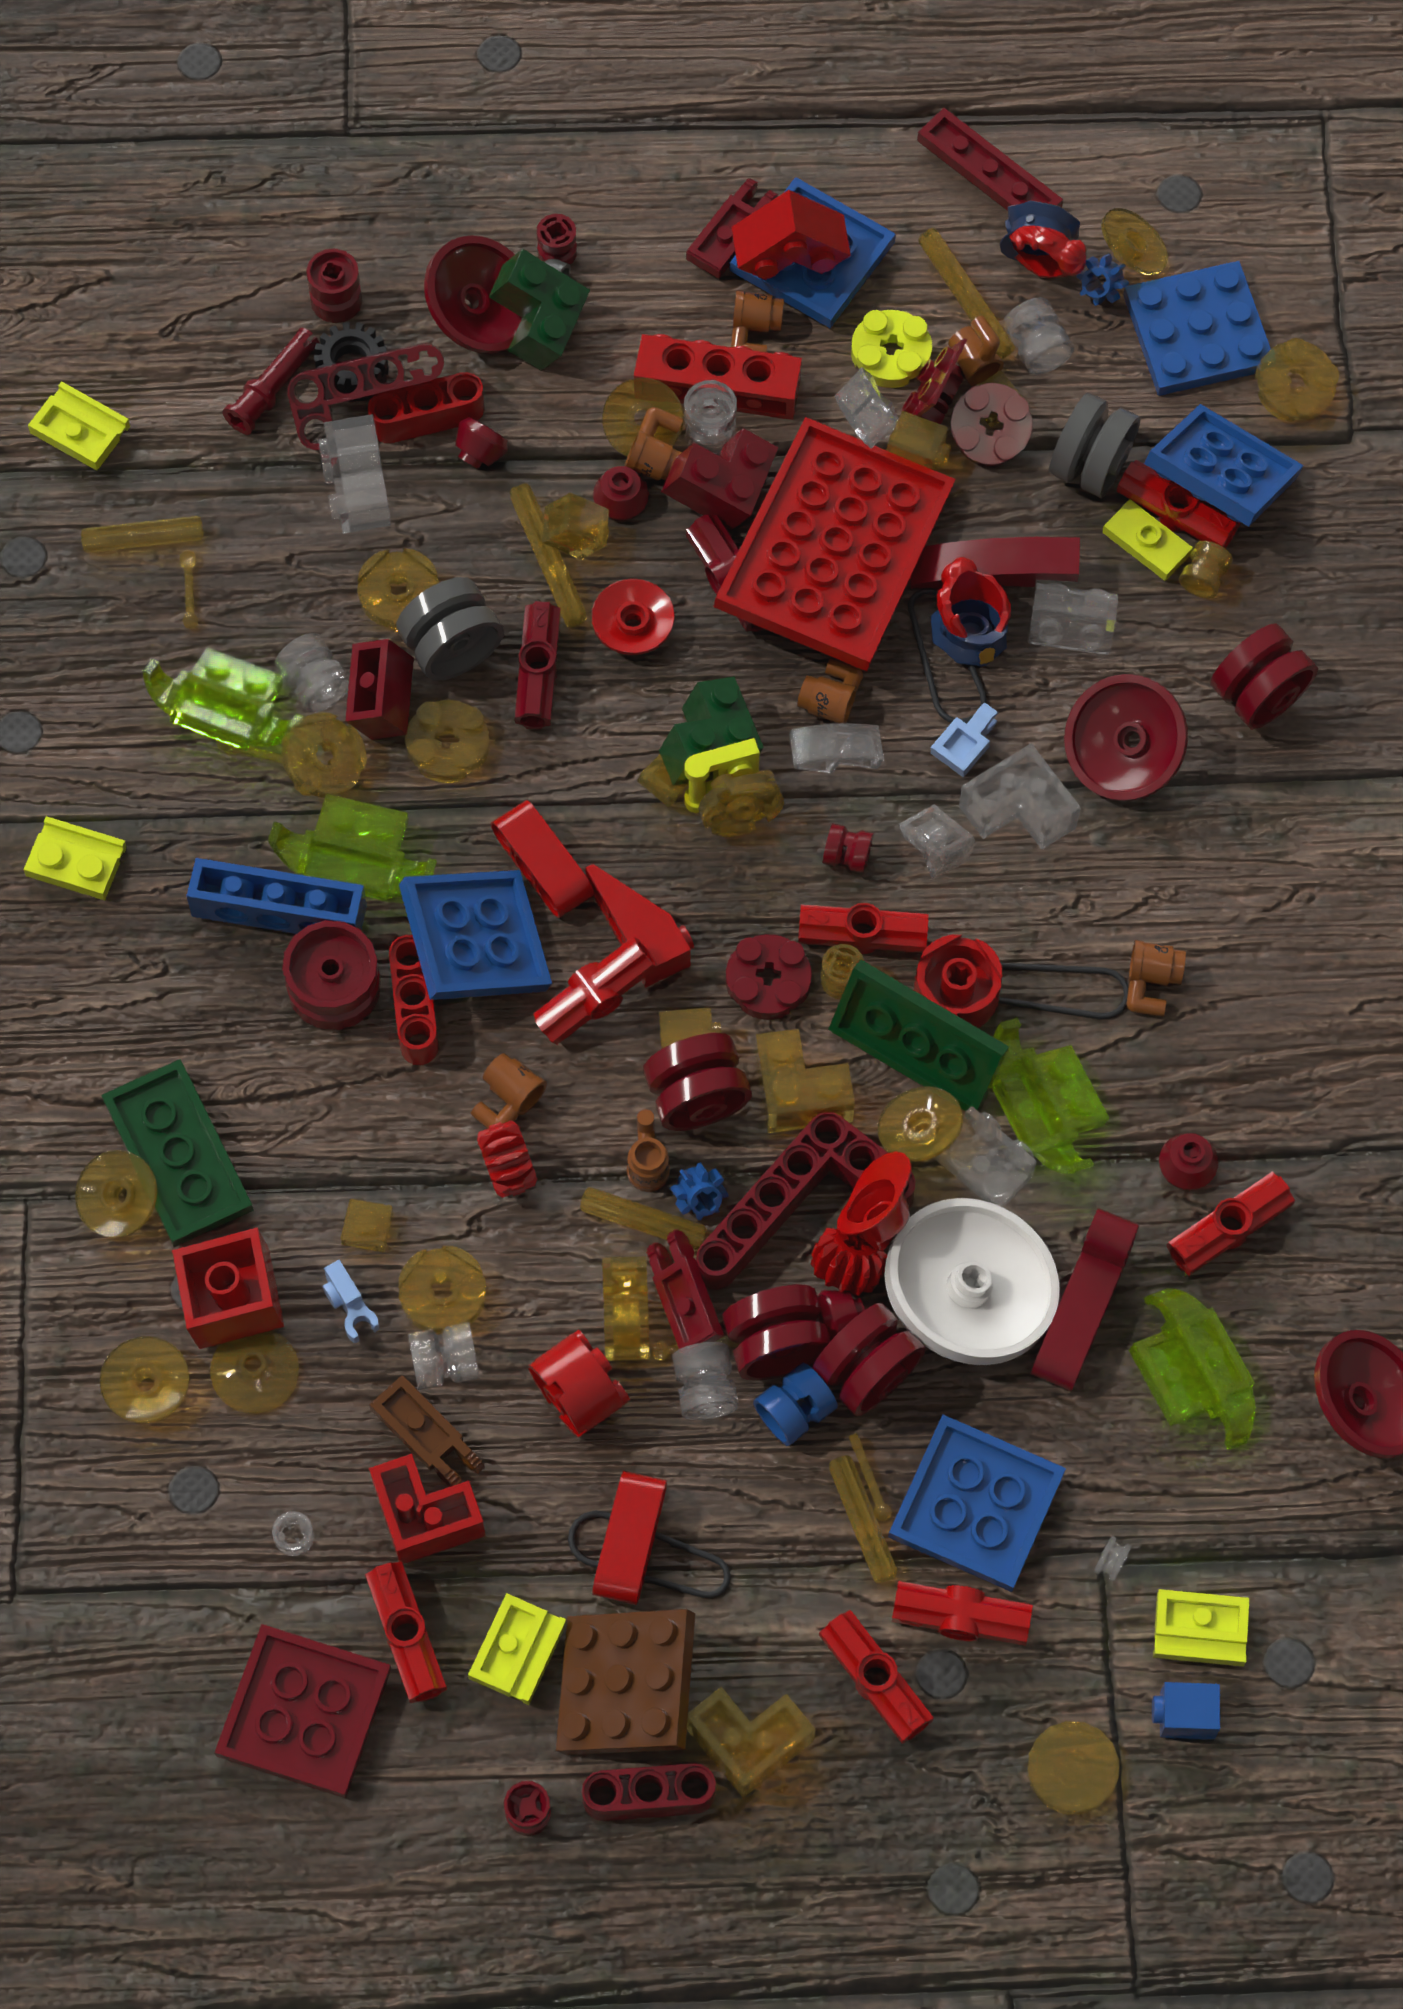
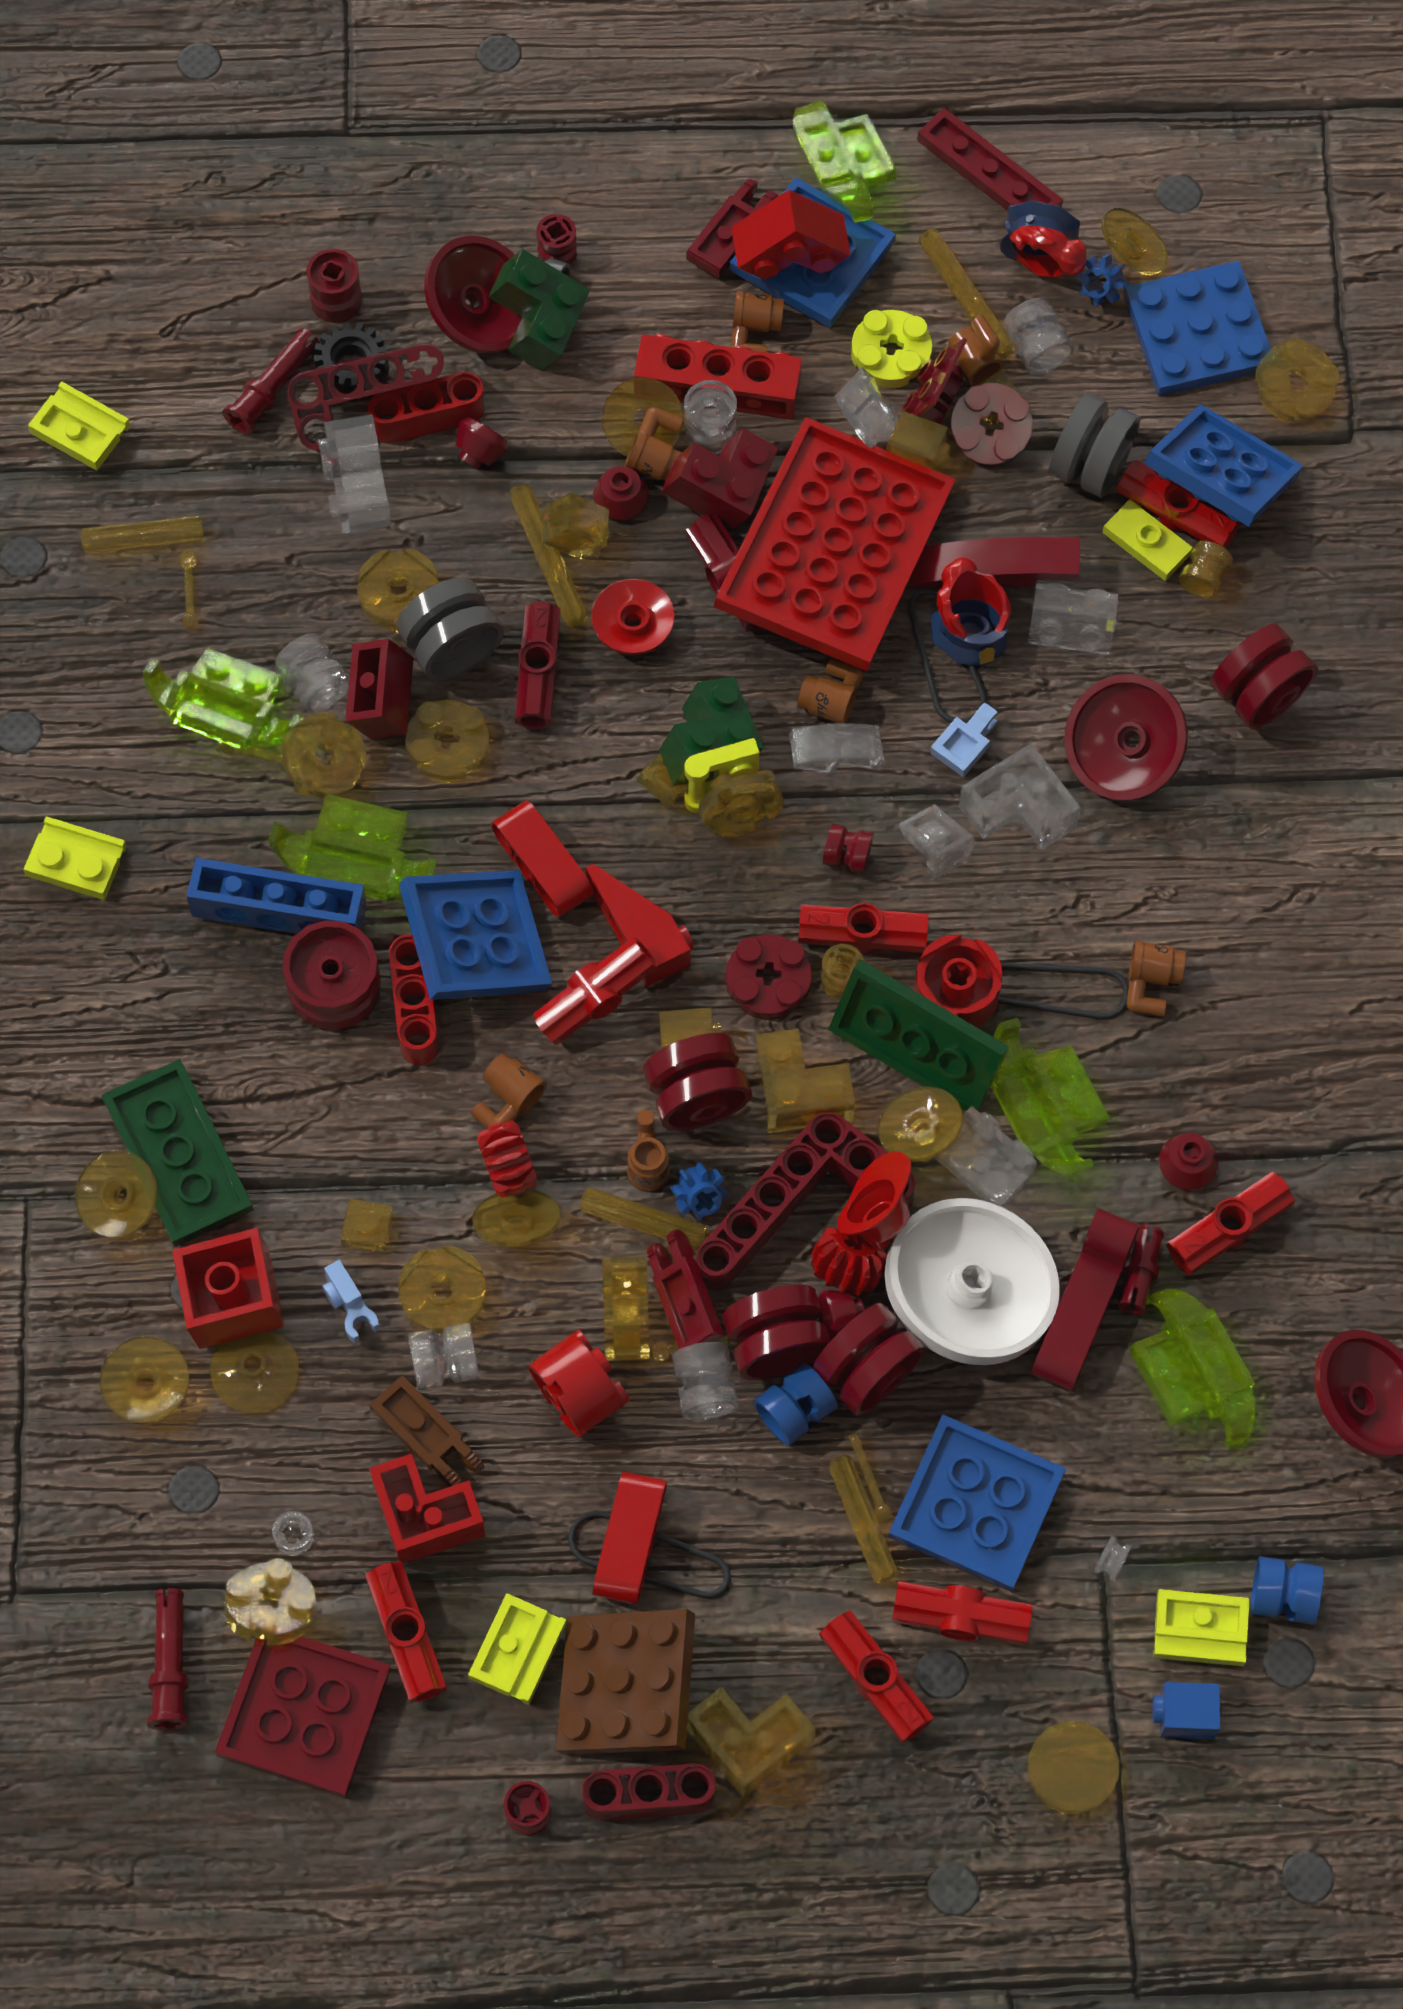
(168, 1680): none -> dark red pin
(269, 1581): none -> clear yellow plate
(516, 1219): none -> clear yellow dish
(843, 156): none -> clear neon green plate
(1141, 1270): none -> dark red pin
(1286, 1590): none -> blue wheel

